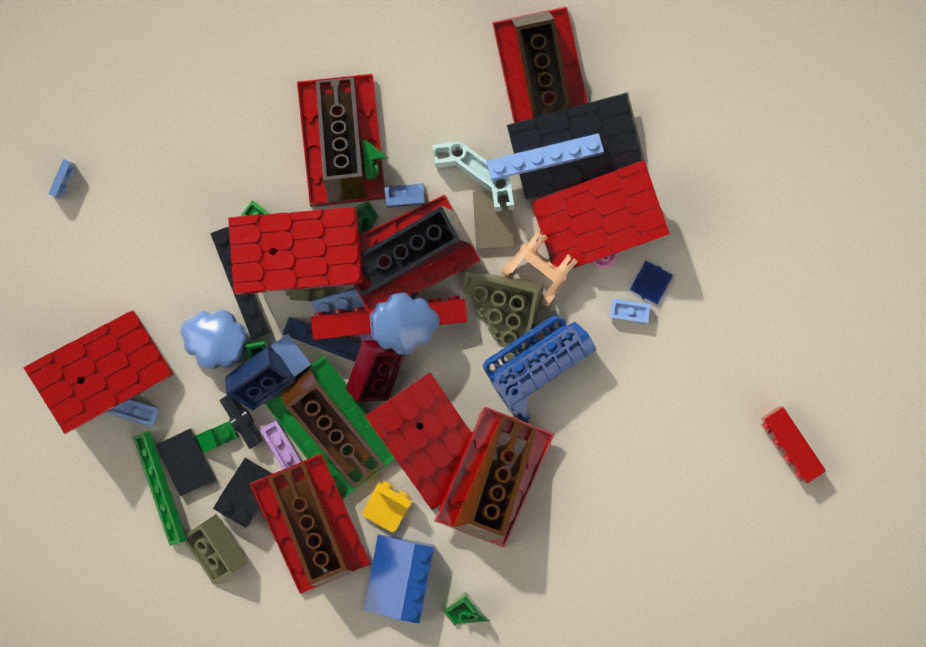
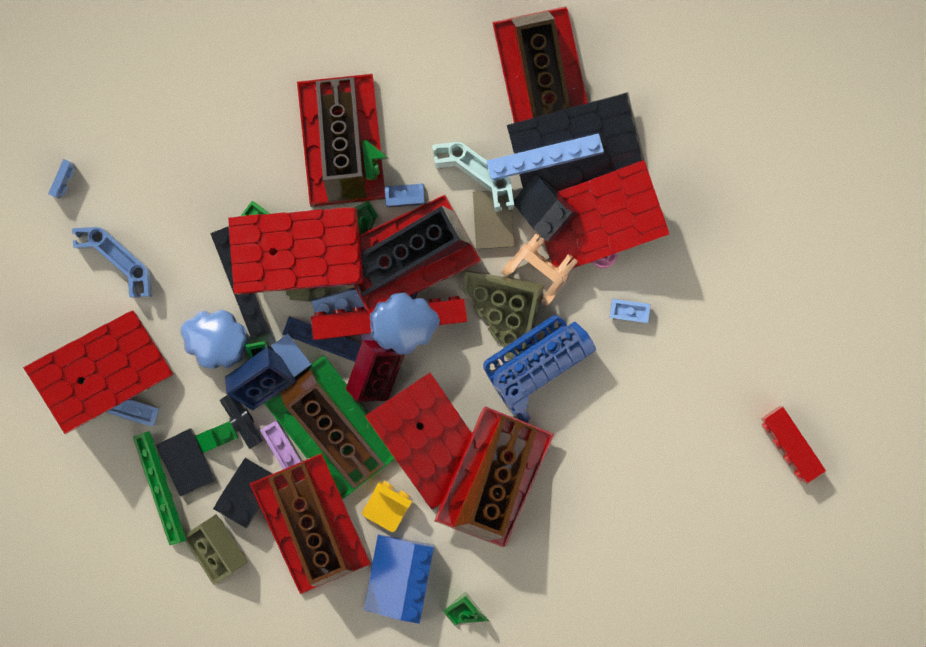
(119, 256): none -> medium blue piece
(544, 208): none -> black slope
(651, 282): clear blue piece -> none

